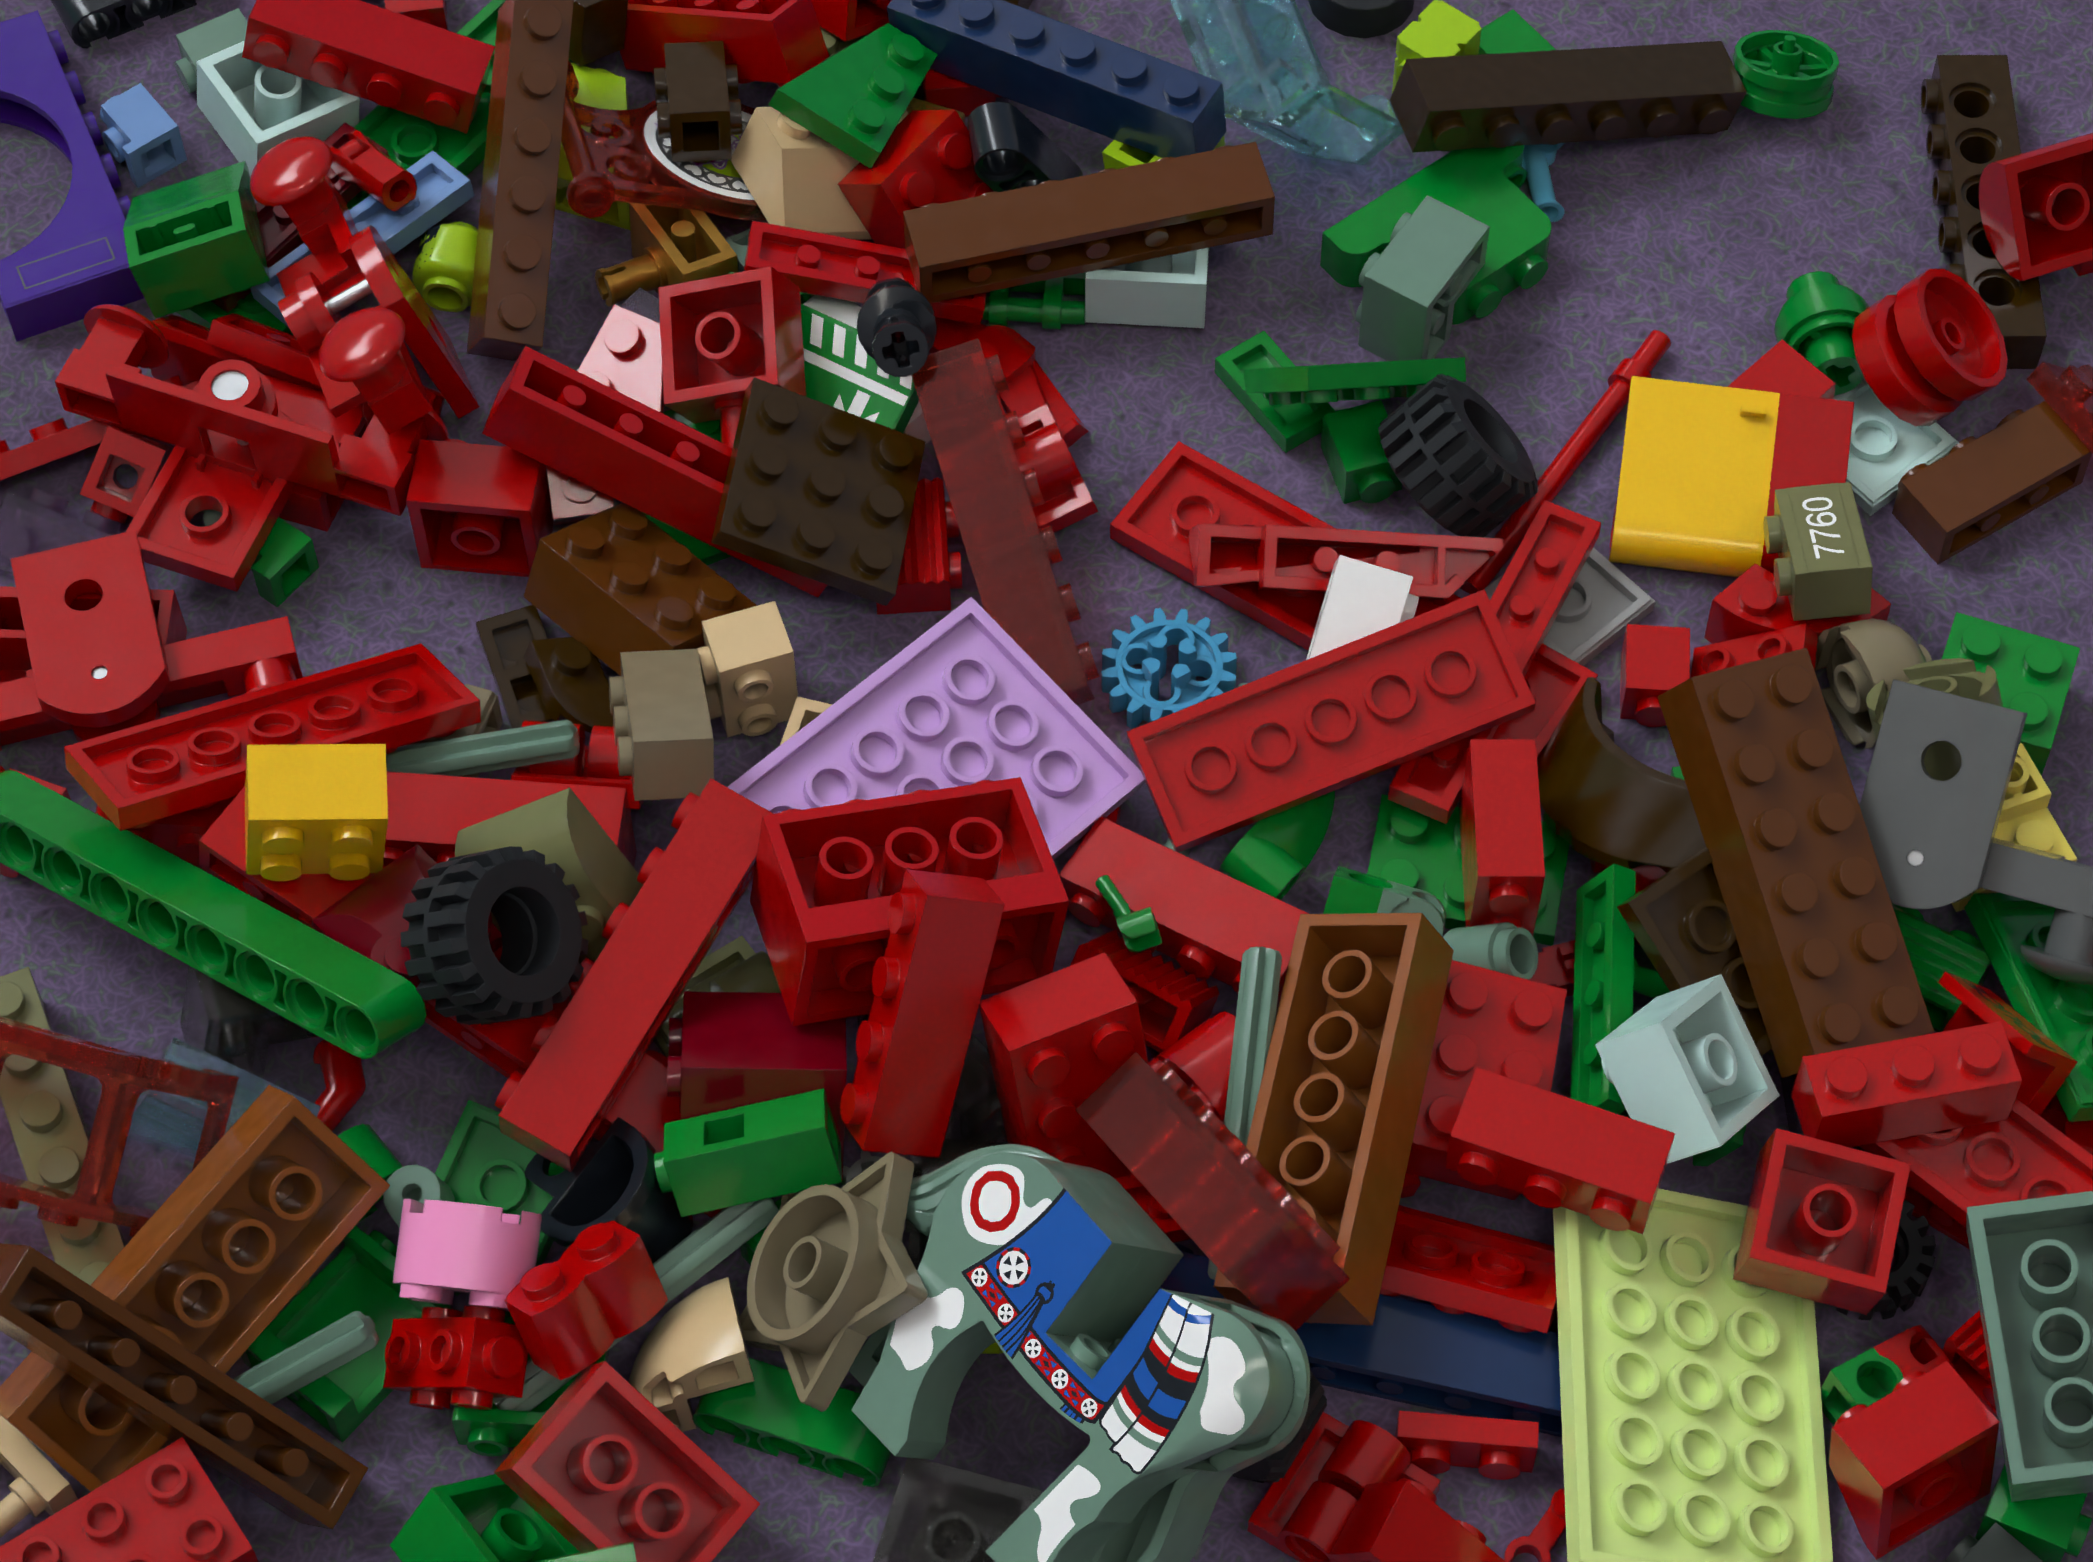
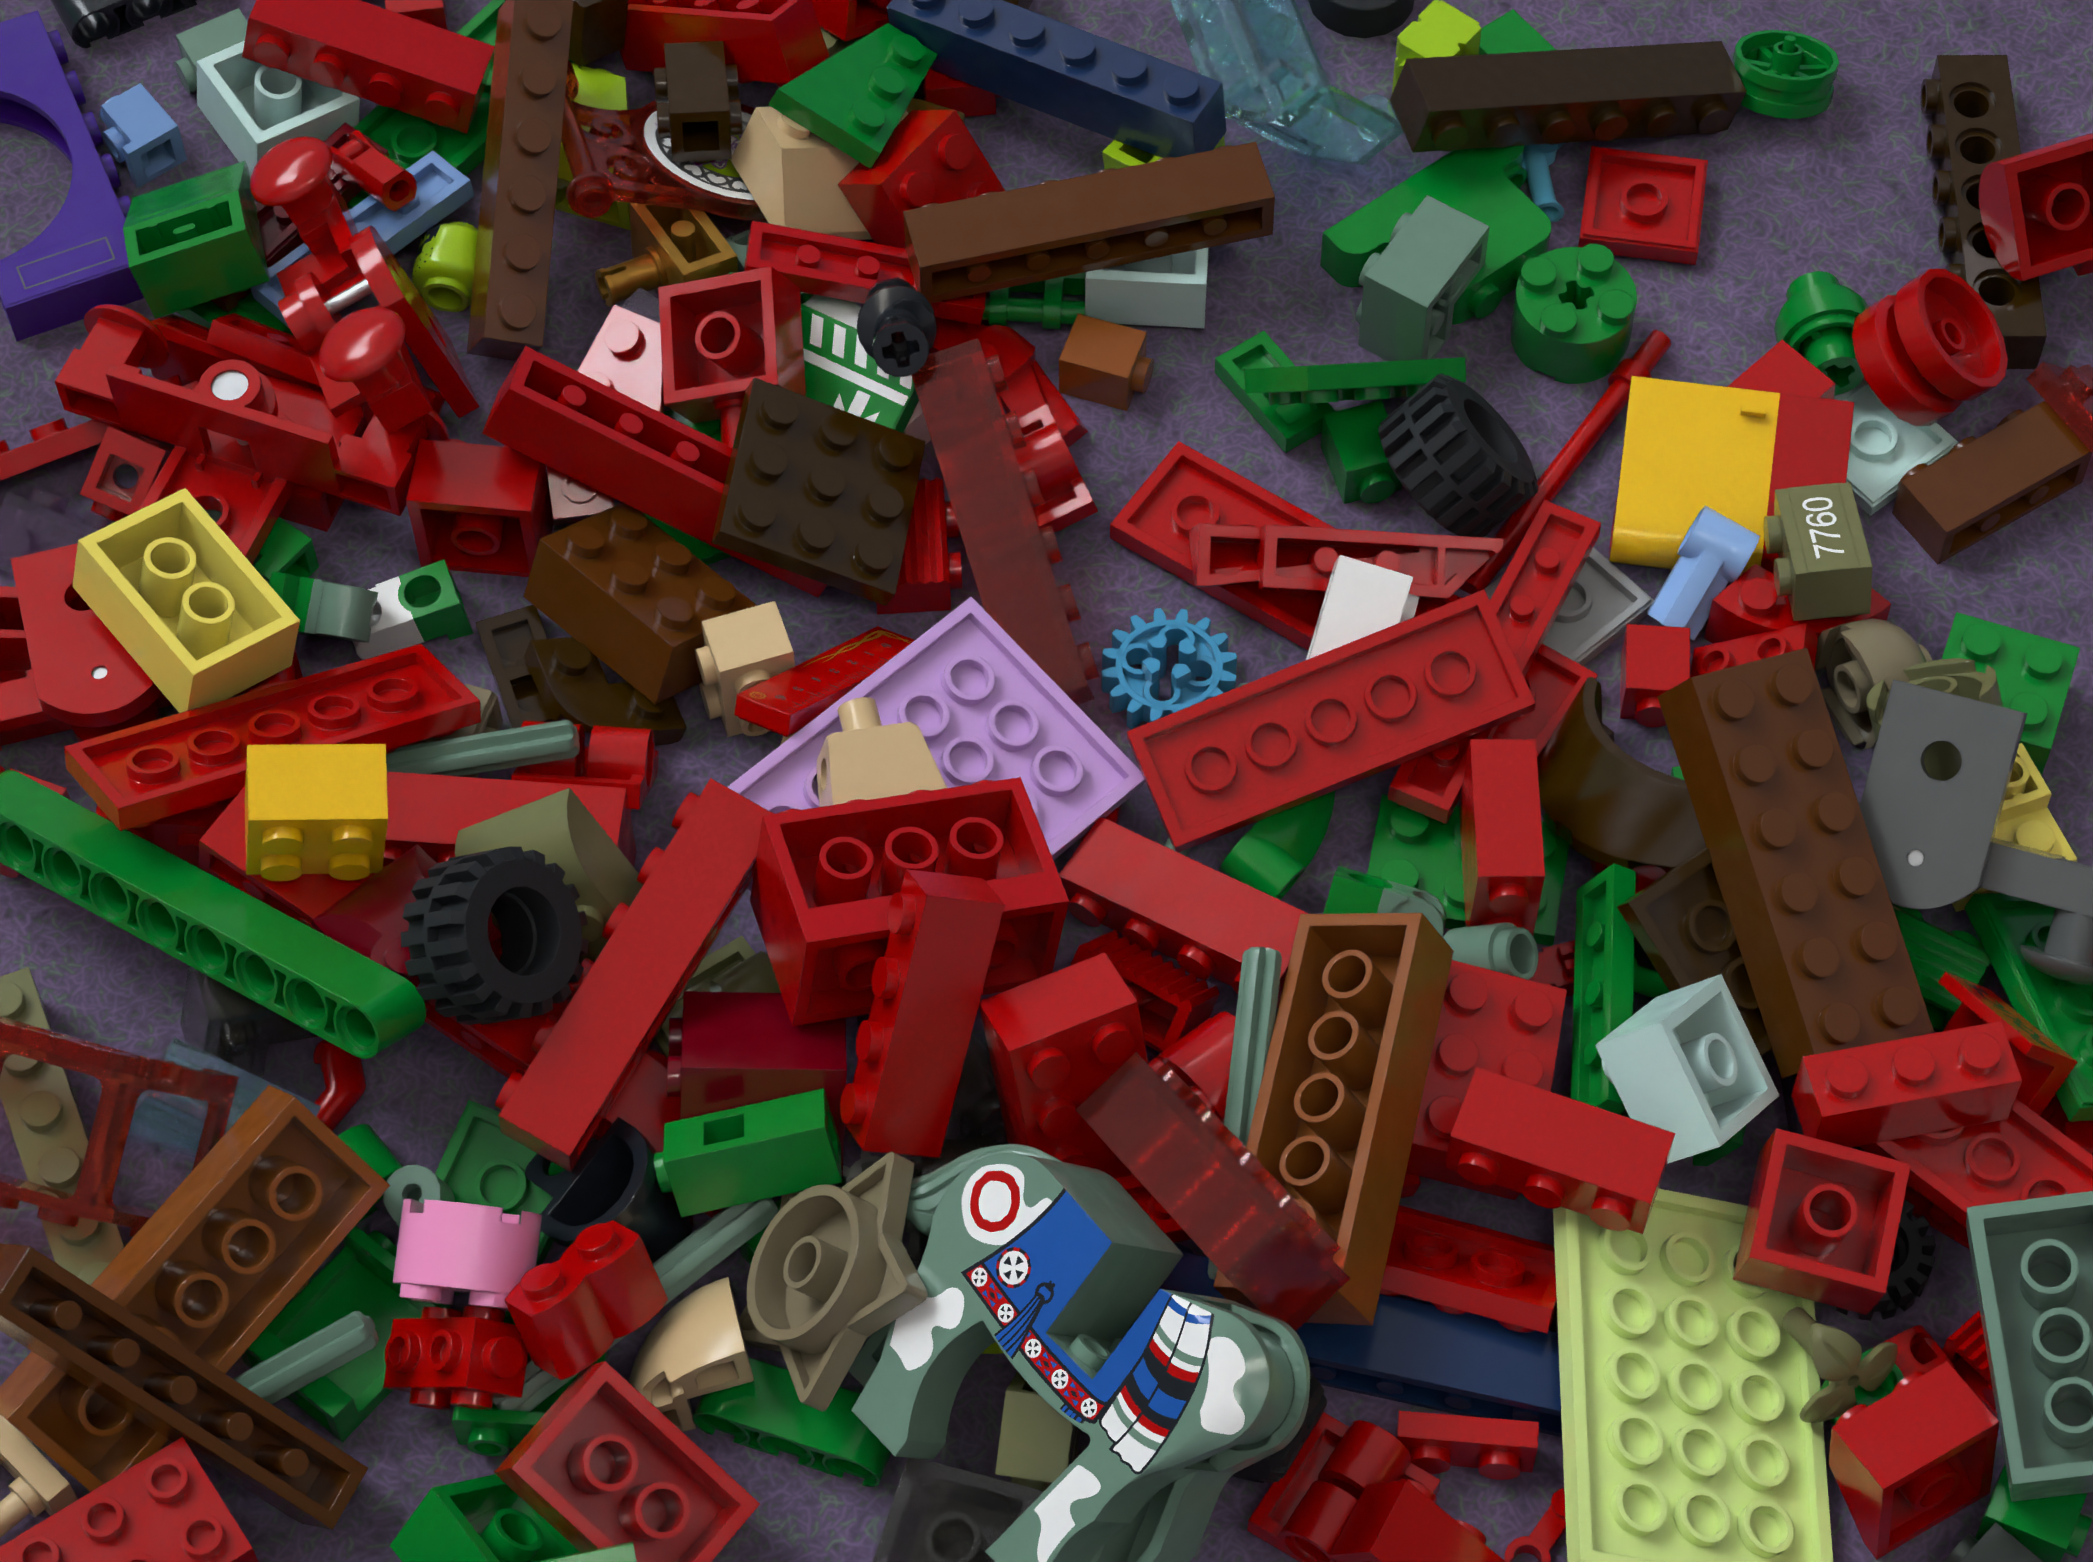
(185, 602): none -> light yellow brick
(327, 607): none -> sand green leg
(415, 611): none -> leg
(662, 723): dark tan brick -> none
(808, 689): none -> red tile
(872, 758): none -> tan torso
(1013, 151): black beam -> none
(1034, 1438): none -> olive brick
(1104, 362): none -> dark orange brick
(1137, 928): green hand -> none
(1573, 313): none -> green brick
(1644, 204): none -> red plate
(1709, 559): none -> light blue piece
(1838, 1361): none -> olive plant

